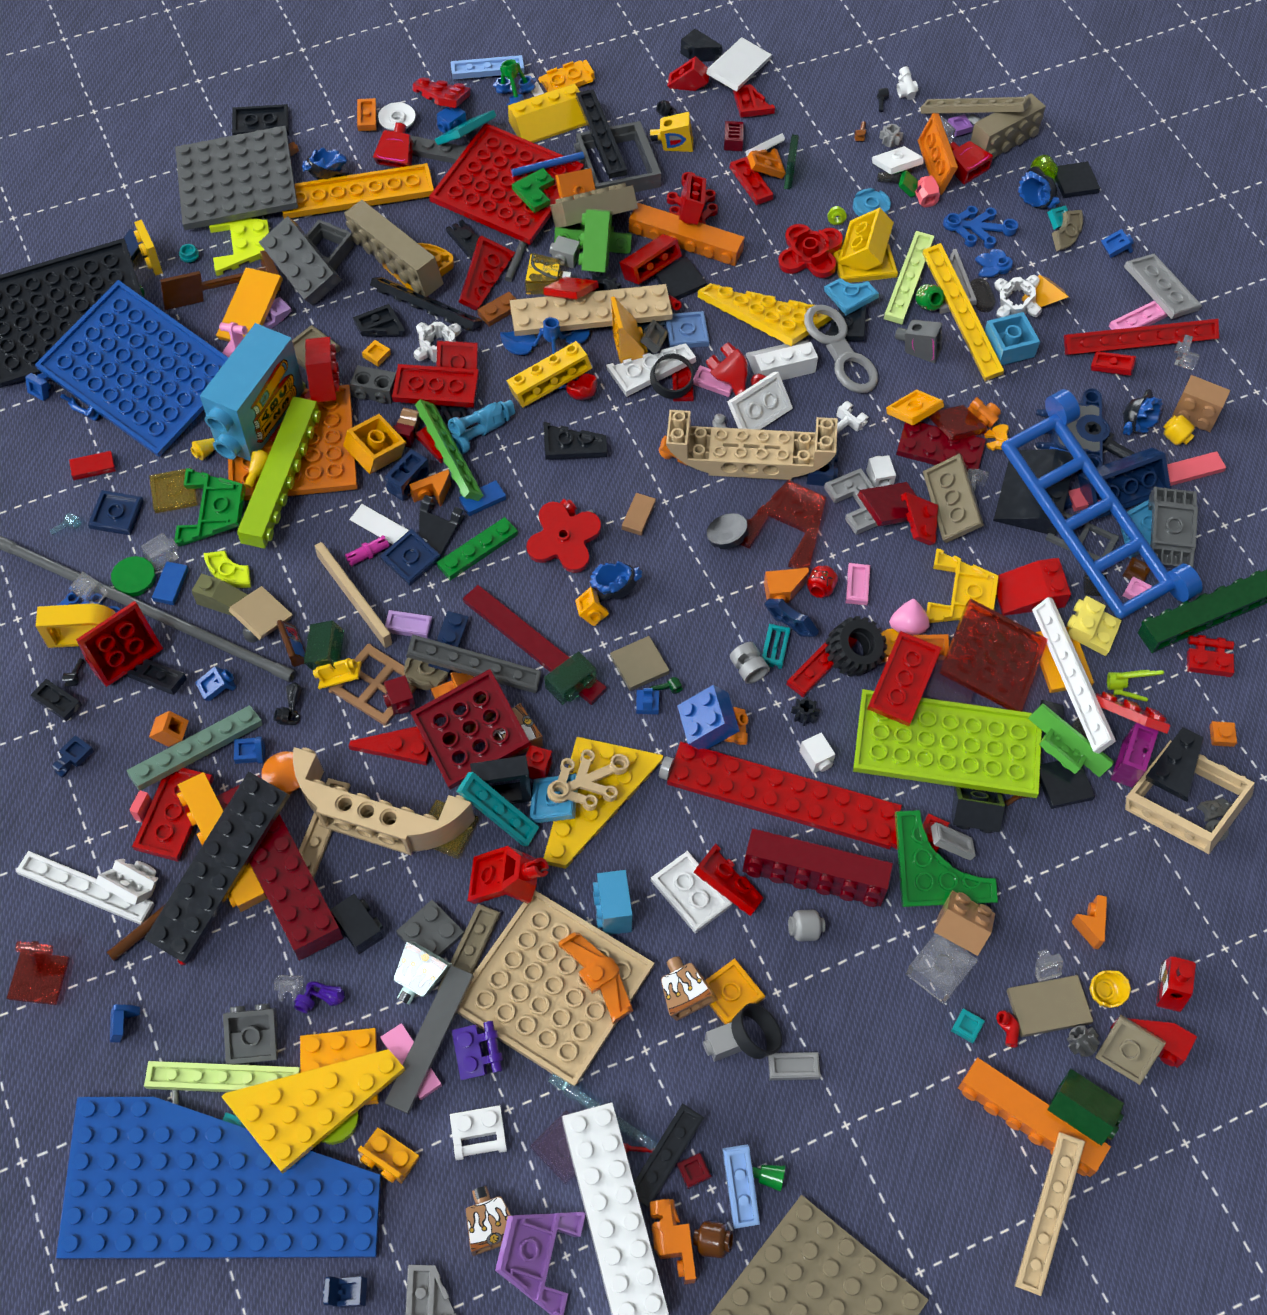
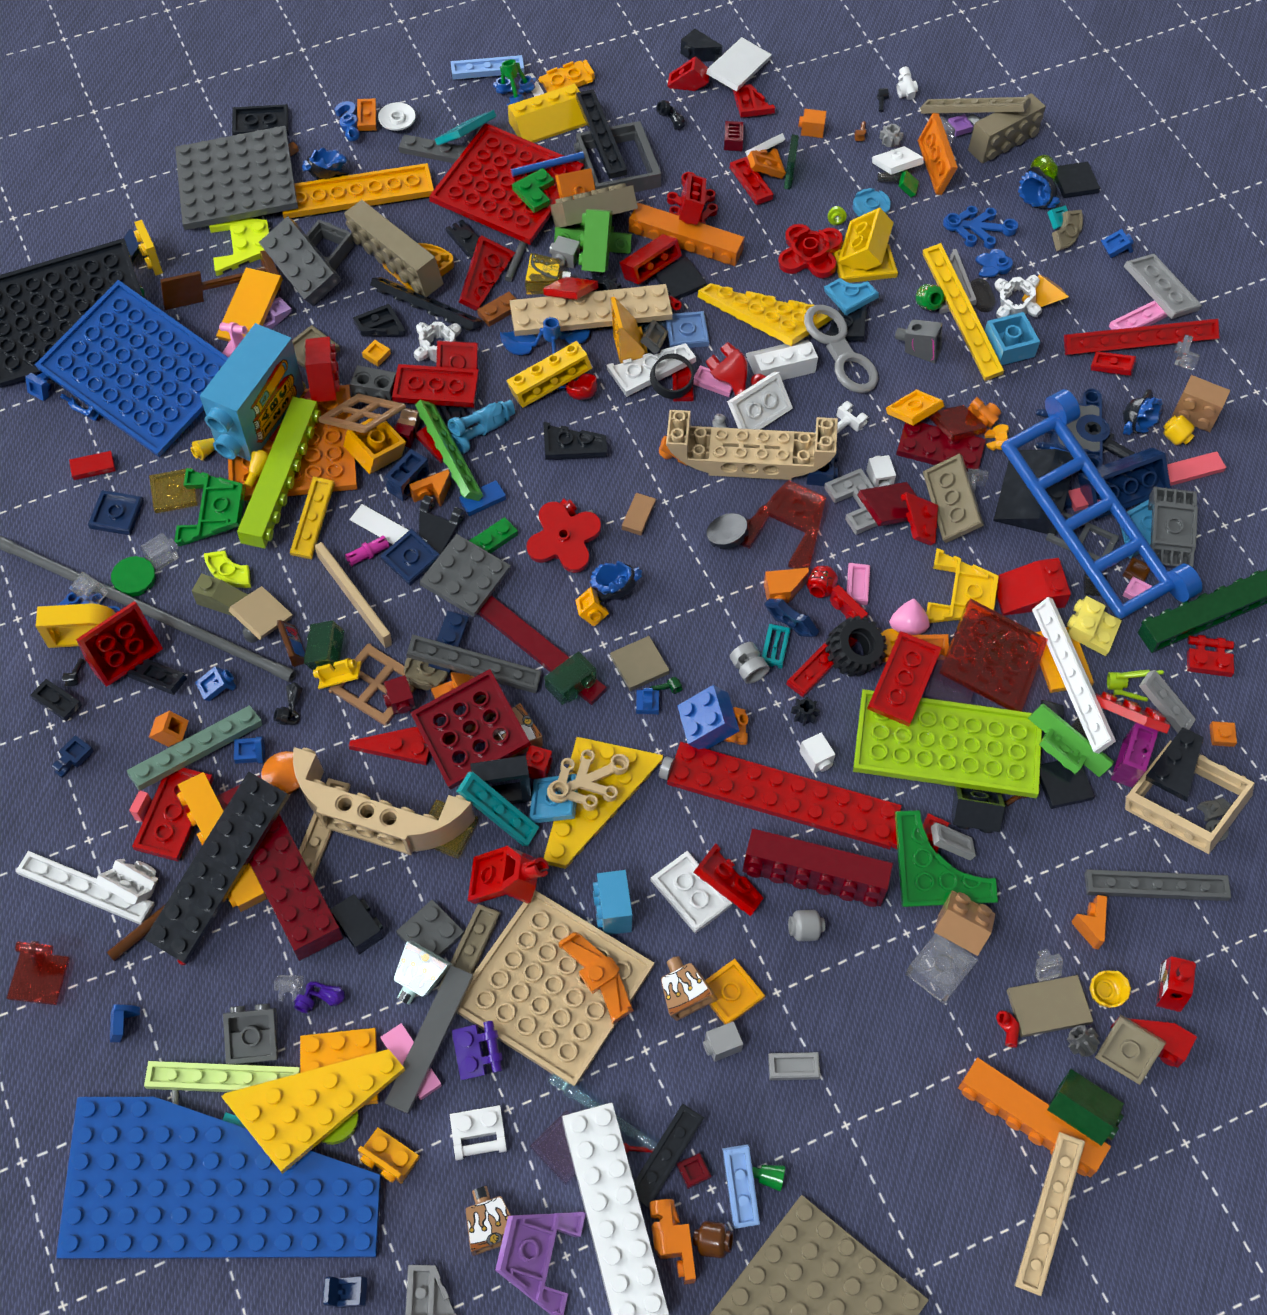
(69, 520): clear light blue hand -> none
(170, 583): blue tile -> none
(188, 253): teal plate -> none
(312, 518): none -> yellow tile
(349, 120): none -> blue piece
(349, 423): none -> medium nougat window
(394, 148): red torso -> none
(408, 624): lavender tile -> none
(442, 92): red plate -> none
(450, 118): blue brick -> none
(465, 575): none -> dark grey plate
(674, 133): yellow torso -> none
(768, 1025): black tyre -> none
(812, 123): none -> orange brick
(846, 604): none -> red plate
(908, 278): yellowish green plate -> none
(927, 191): coral rock -> none
(967, 1025): teal tile -> none
(971, 161): red torso -> none
(1157, 885): none -> dark grey plate
(1166, 701): none -> light grey plate

